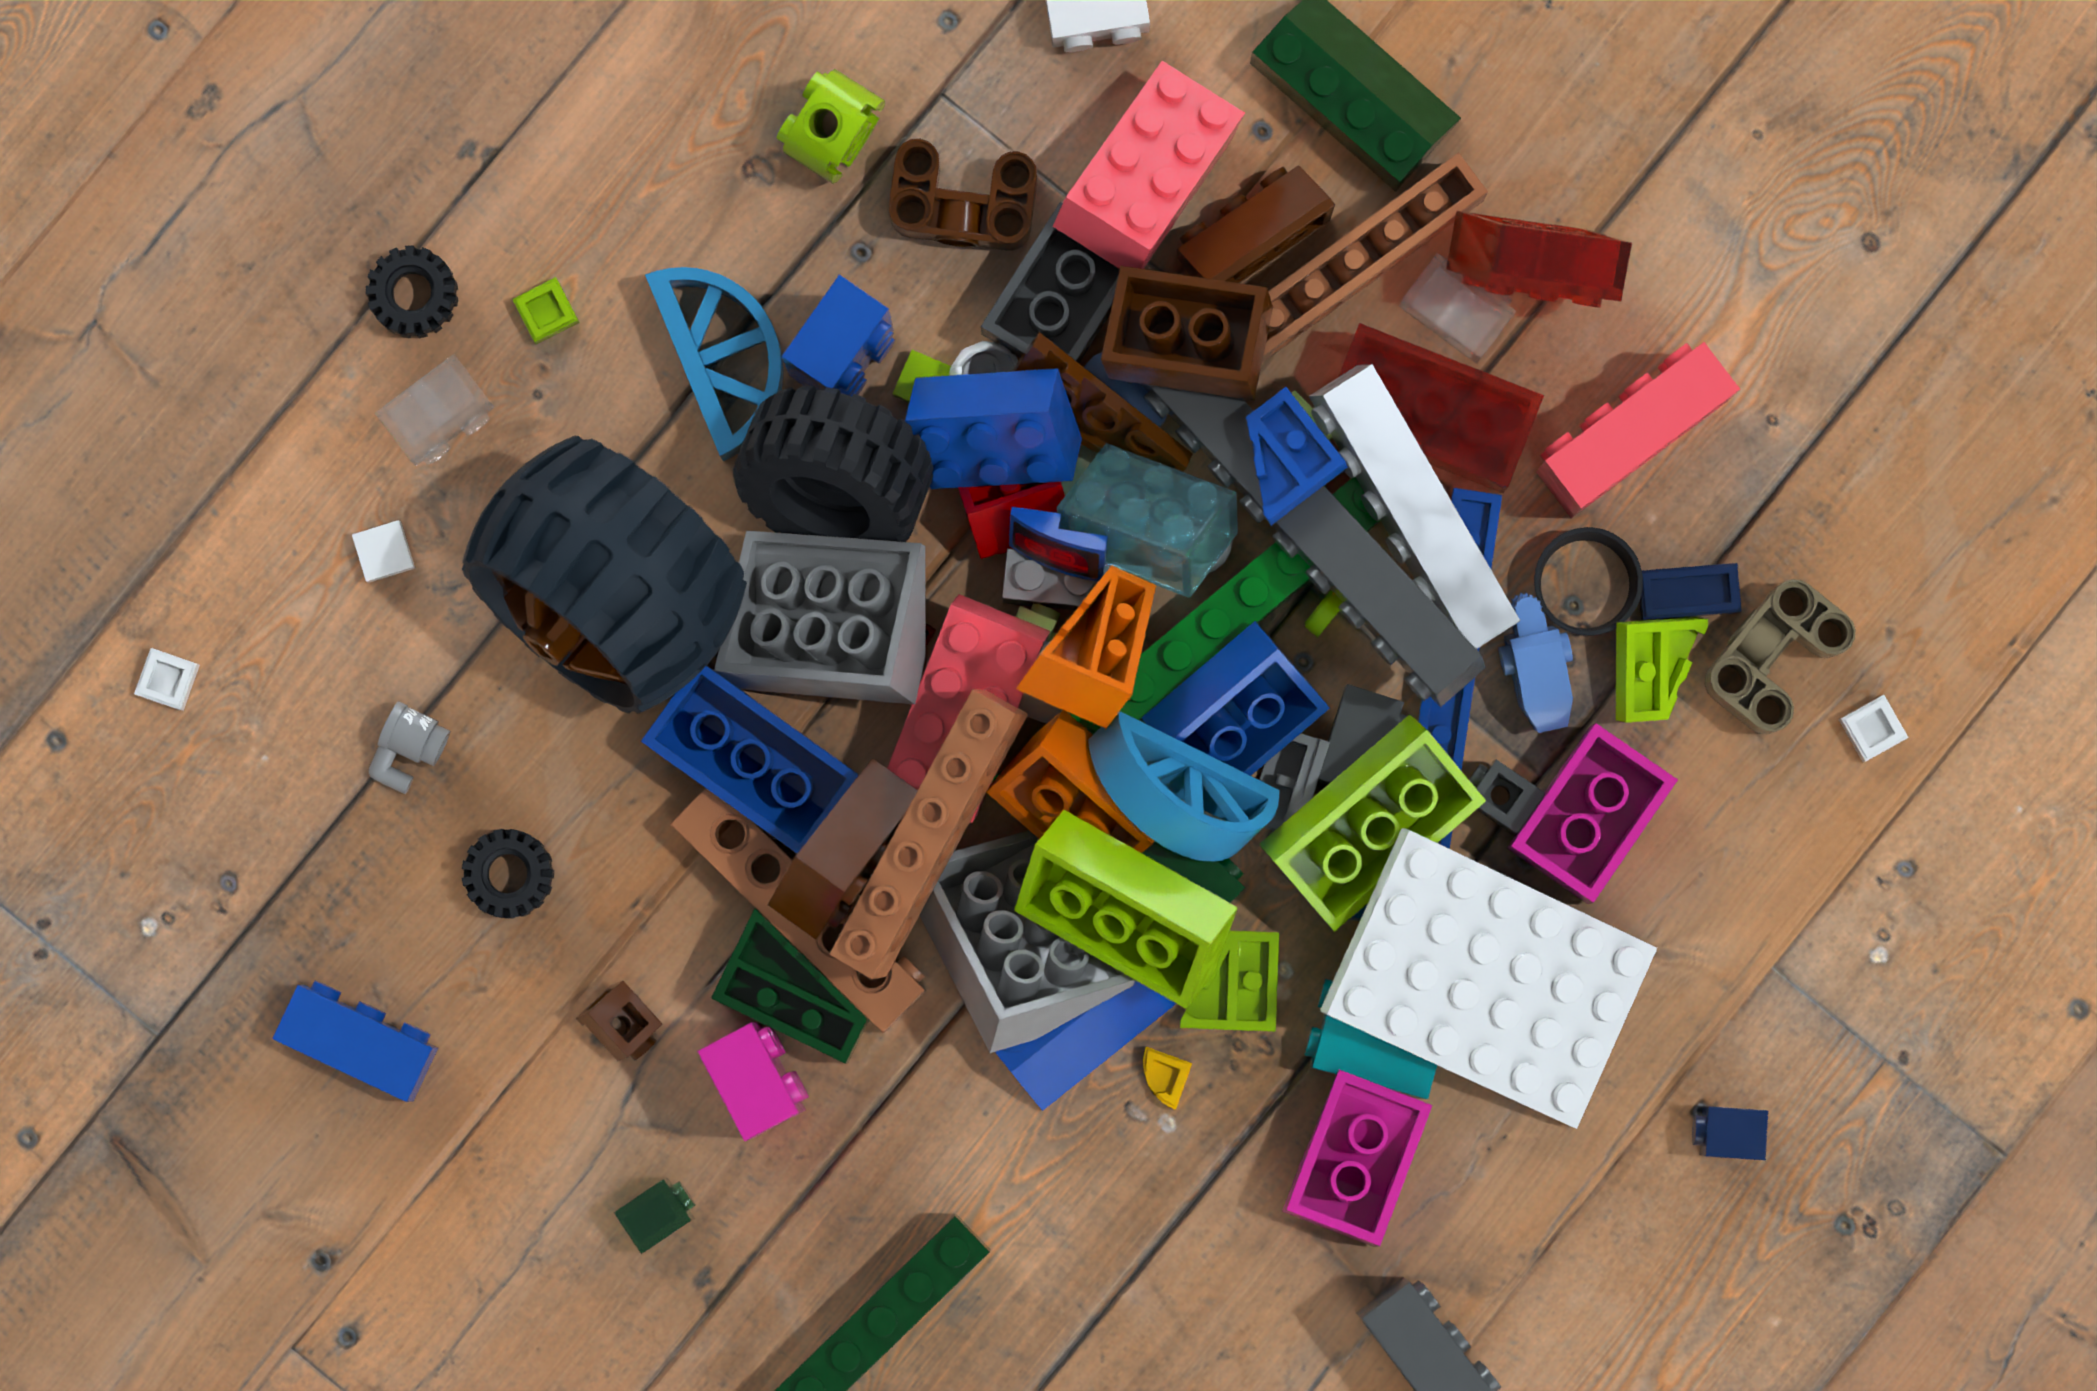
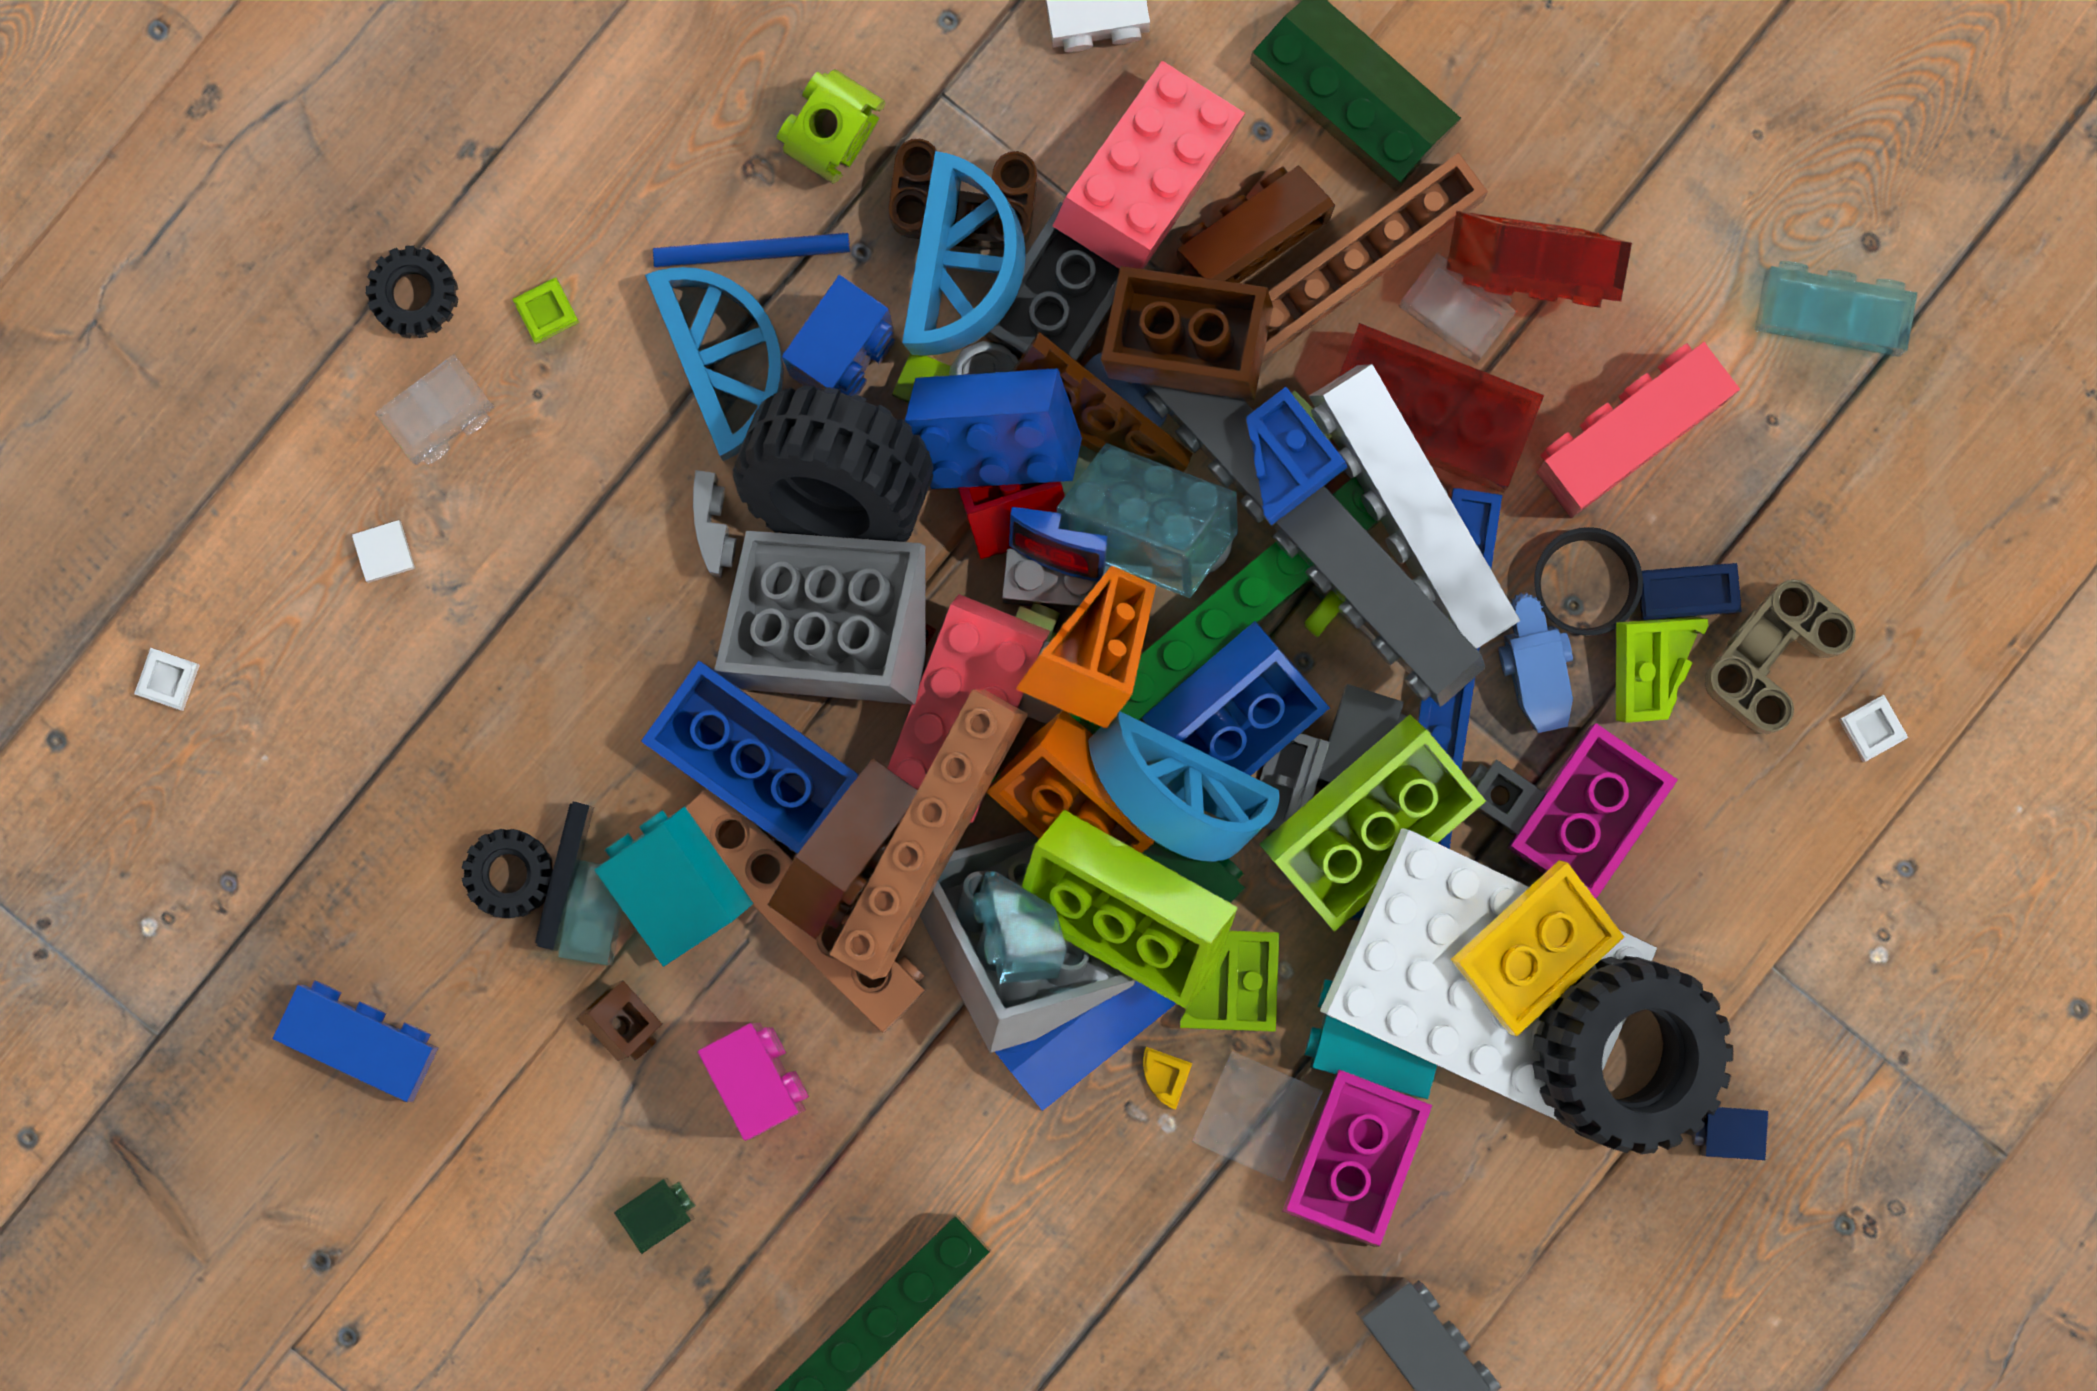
(411, 736): light grey piece -> none
(563, 875): none -> black tile
(590, 919): none -> clear light blue slope
(605, 574): black wheel -> none
(672, 884): none -> teal brick
(713, 538): none -> light grey slope
(751, 250): none -> blue bar
(788, 993): dark green wedge -> none
(934, 256): none -> dark azure window
(1020, 931): none -> clear light blue slope
(1257, 1116): none -> clear plate
(1537, 948): none -> yellow plate
(1688, 1070): none -> black tyre
(1836, 309): none -> clear light blue brick

